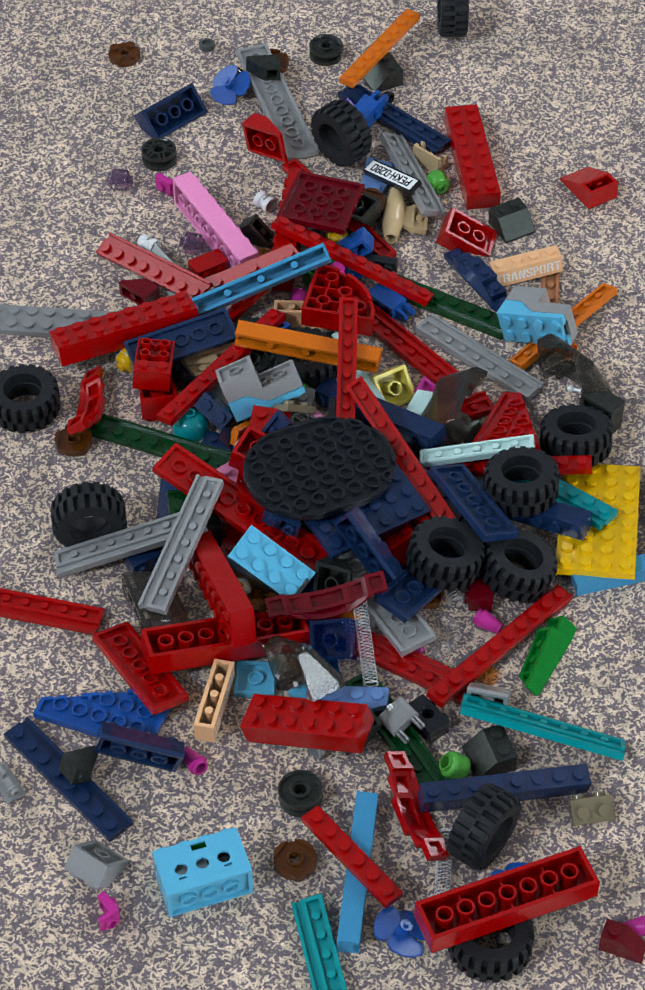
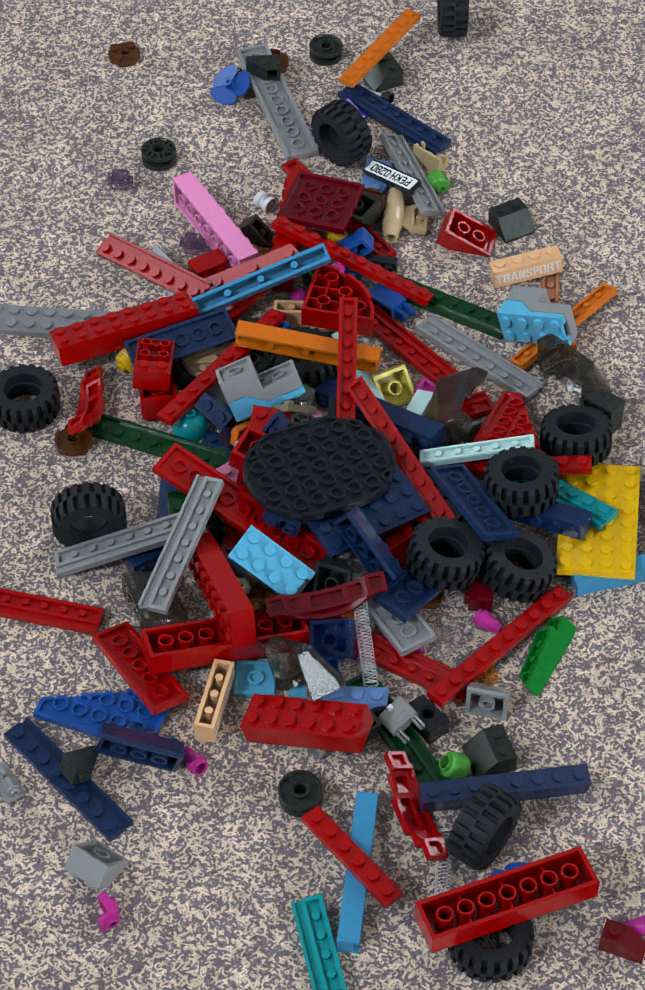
(139, 290): dark red slope -> none
(147, 243): white wheel -> none
(164, 184): dark pink bracket -> none
(171, 112): dark blue slope -> none
(202, 871): medium azure piece -> none
(207, 45): dark grey tile -> none
(264, 137): red slope -> none
(295, 871): reddish brown plate -> none
(371, 106): blue hinge -> none
(398, 929): blue piece -> none
(472, 157): red brick -> none
(478, 276): dark blue piece -> none
(542, 726): teal plate -> none
(591, 186): red slope -> none
(591, 809): dark tan bracket -> none

